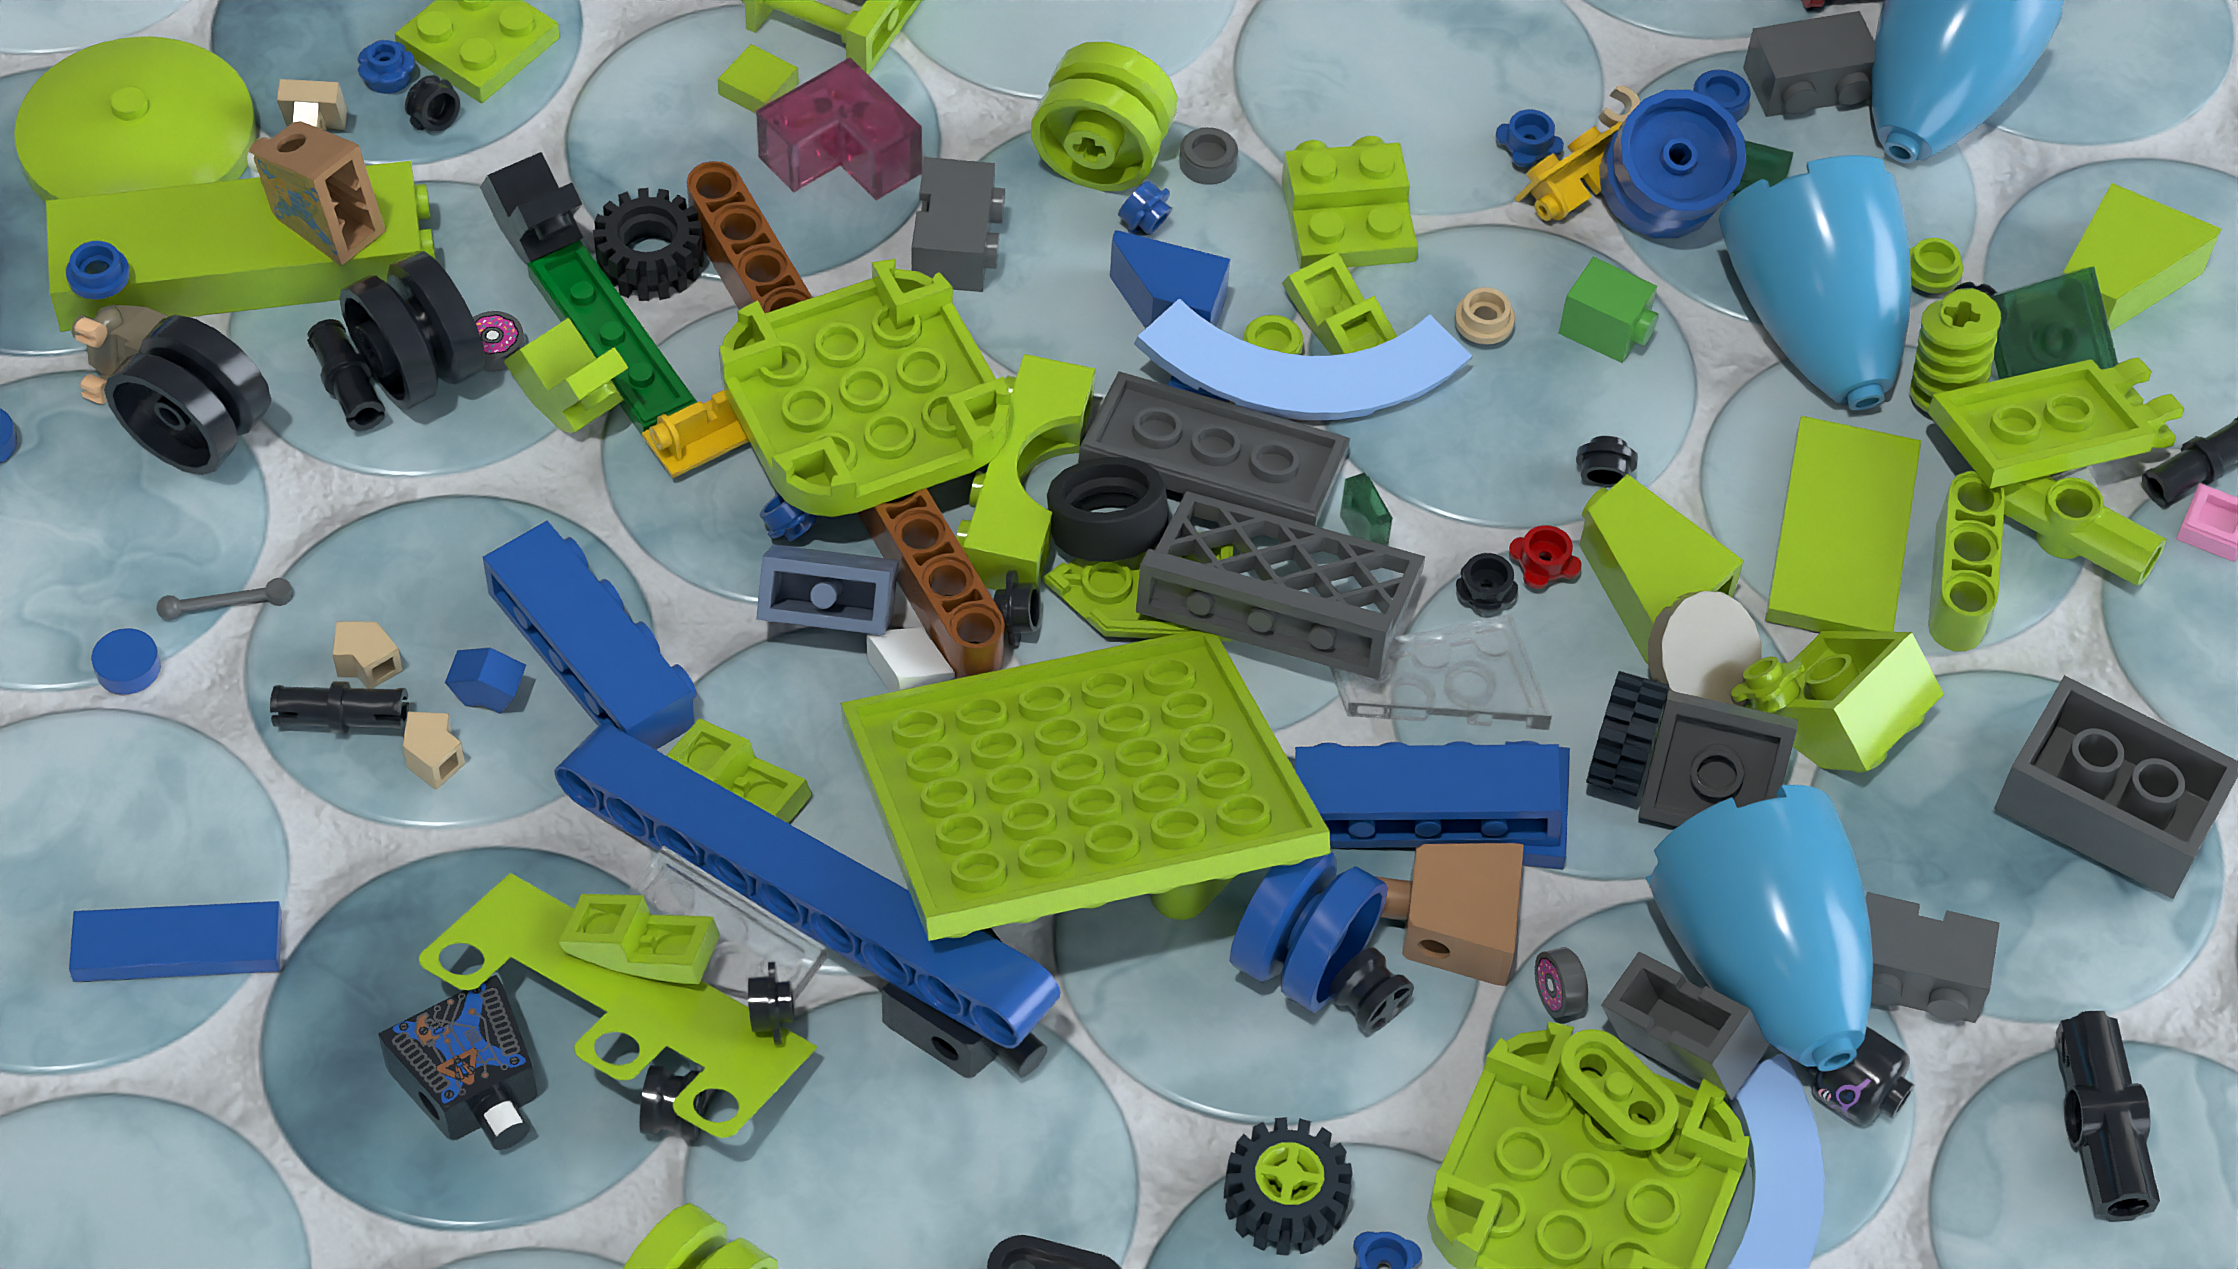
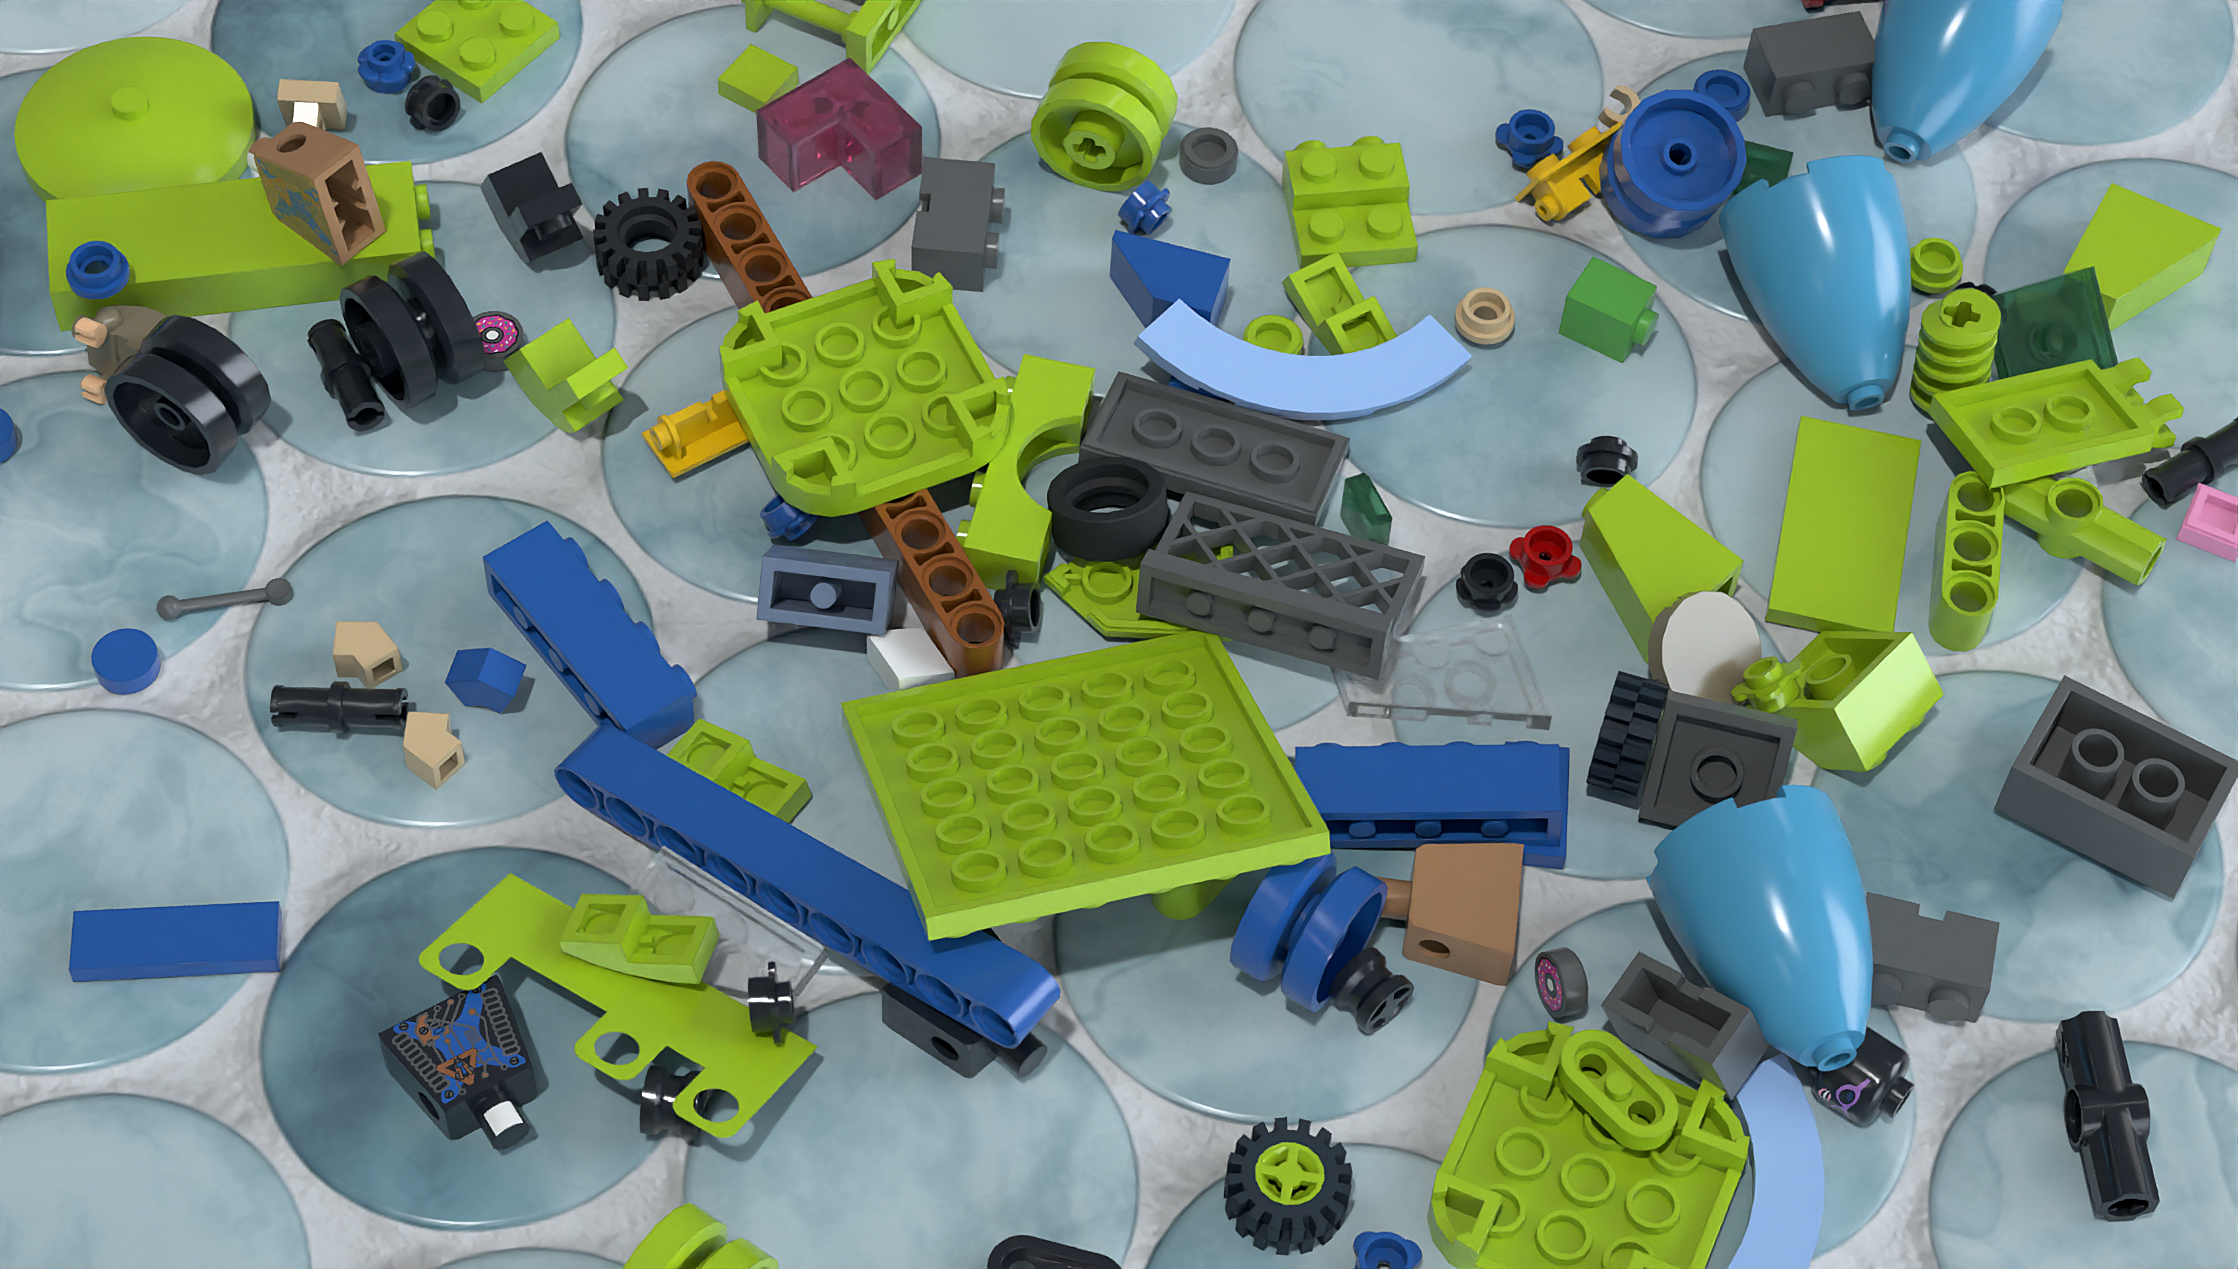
(583, 293): green tile -> none

